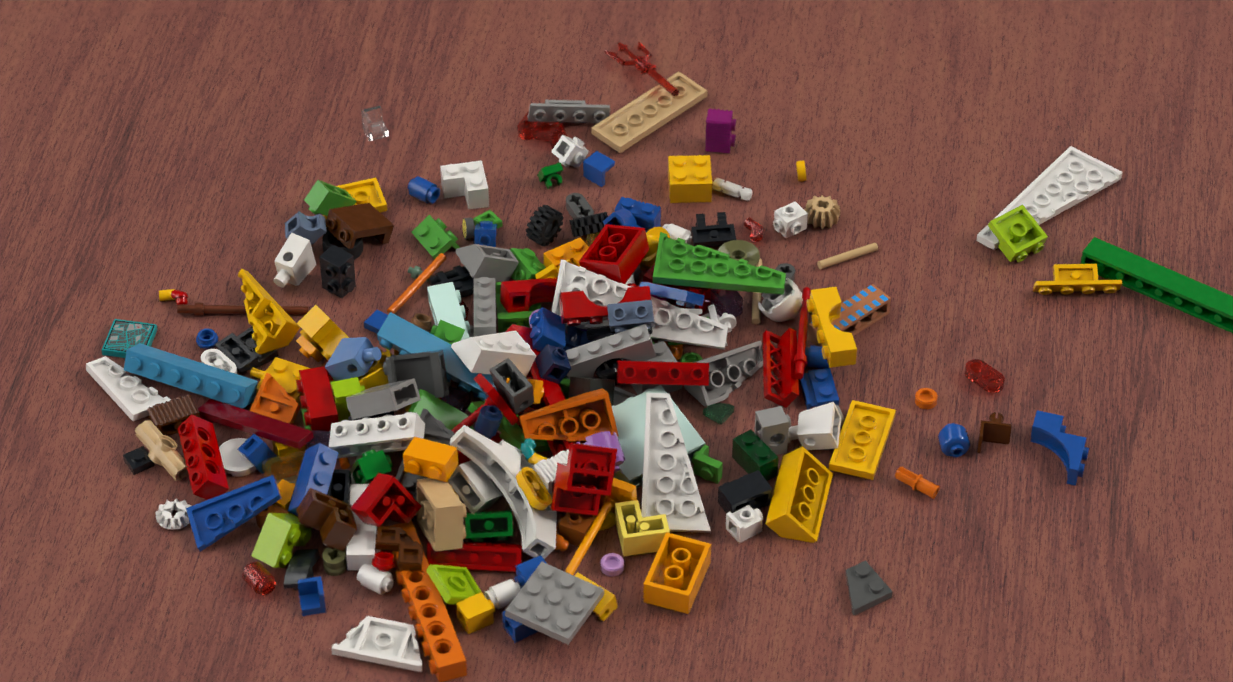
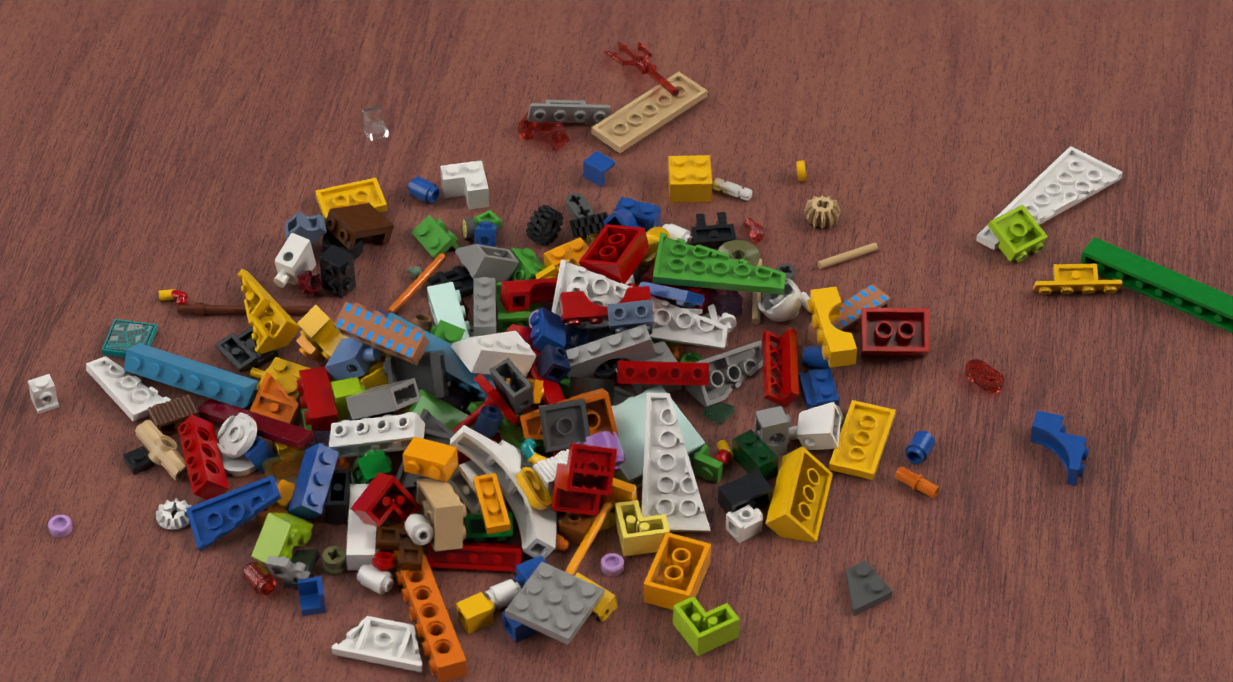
(43, 393): none -> white brick
(60, 526): none -> lavender tile
(206, 338): blue plate -> none
(217, 359): white plate -> none
(237, 435): none -> white tile
(284, 569): none -> light grey plate
(303, 284): none -> dark red gear
(327, 196): bright green slope -> none
(329, 516): reddish brown brick -> none
(381, 333): none -> nougat brick
(419, 529): none -> white brick
(453, 582): lime tile -> none
(491, 503): none -> light orange plate
(551, 172): green tile -> none
(564, 424): none -> dark grey tile
(570, 151): white brick -> none
(705, 629): none -> lime brick
(719, 131): magenta brick -> none
(725, 453): none -> red arm
(790, 219): white brick -> none
(800, 358): red bar -> none
(894, 332): none -> red brick
(920, 447): none -> blue brick
(926, 398): orange tile -> none
(954, 440): blue head -> none
(994, 431): reddish brown bracket -> none

